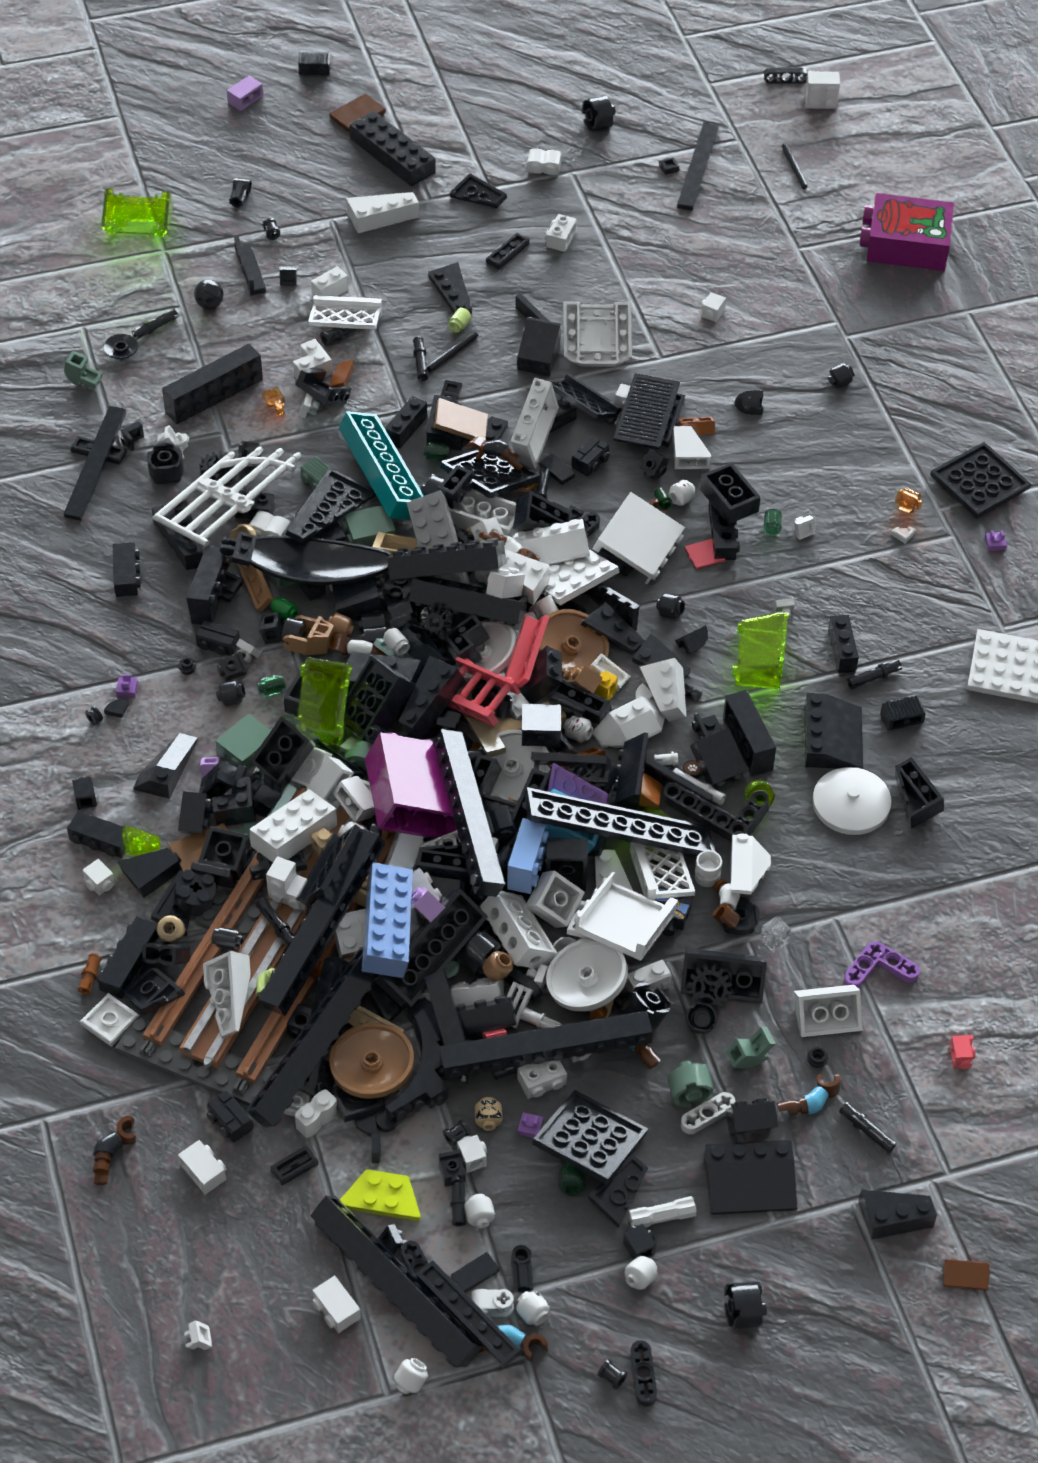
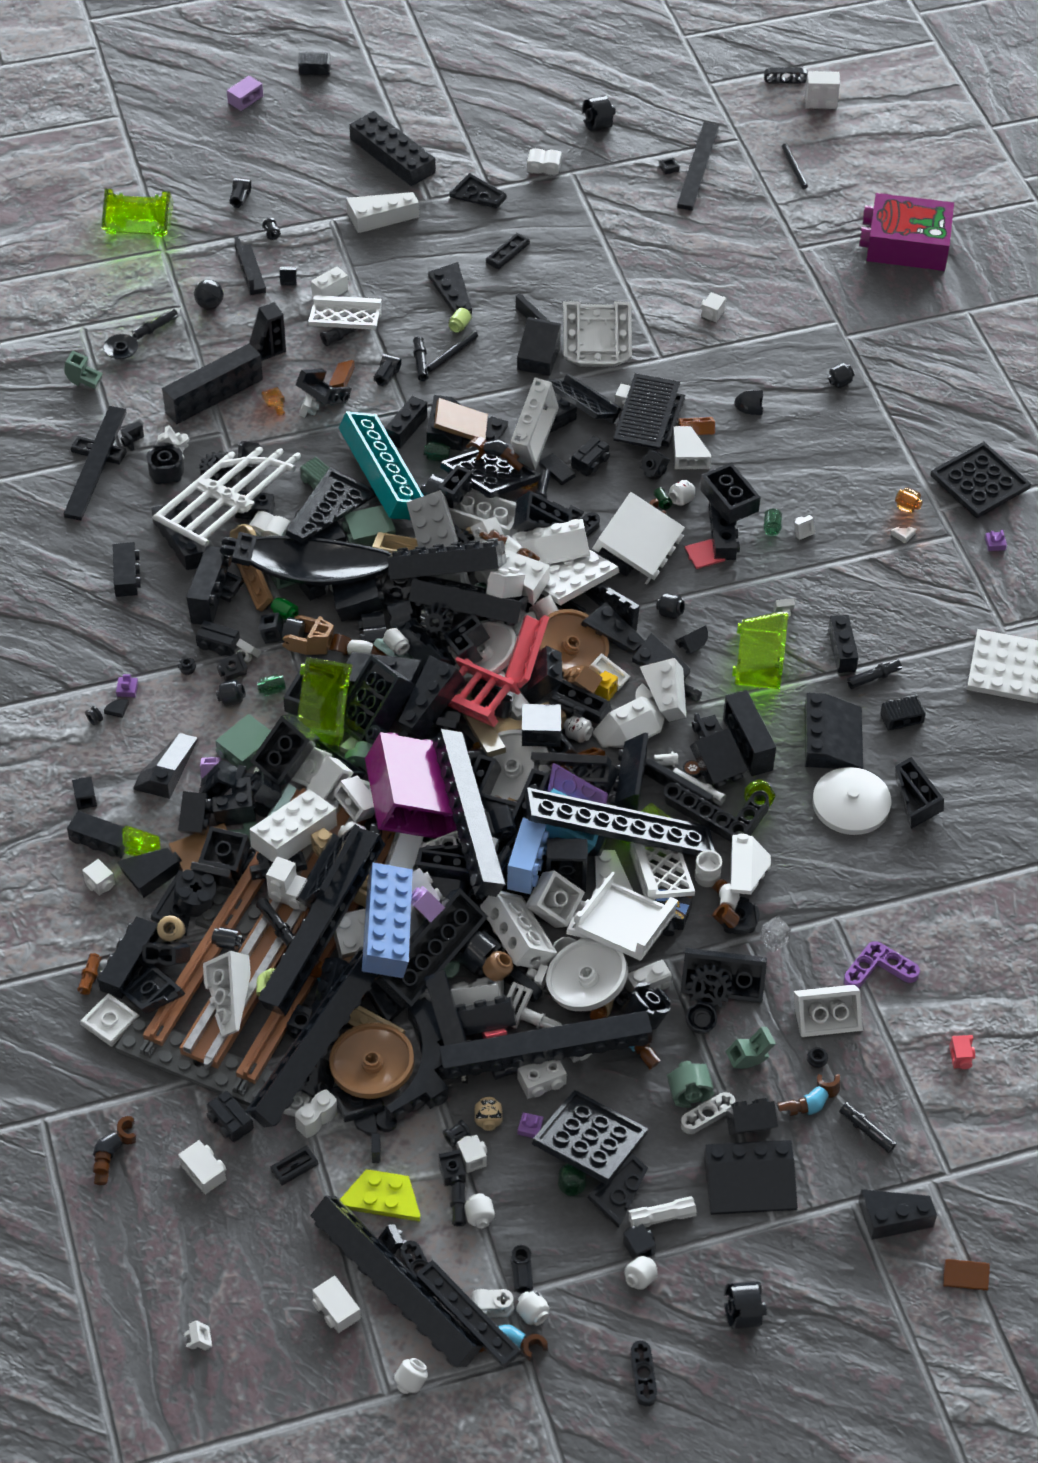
(269, 332): none -> black wedge
(312, 357): white brick -> none
(341, 624): medium nougat head -> none
(356, 109): reddish brown tile -> none
(388, 366): none -> black piece
(452, 389): black slope -> none
(475, 1272): black tile -> none
(561, 232): white brick -> none
(612, 1374): black bush -> none
(650, 792): dark orange slope -> none

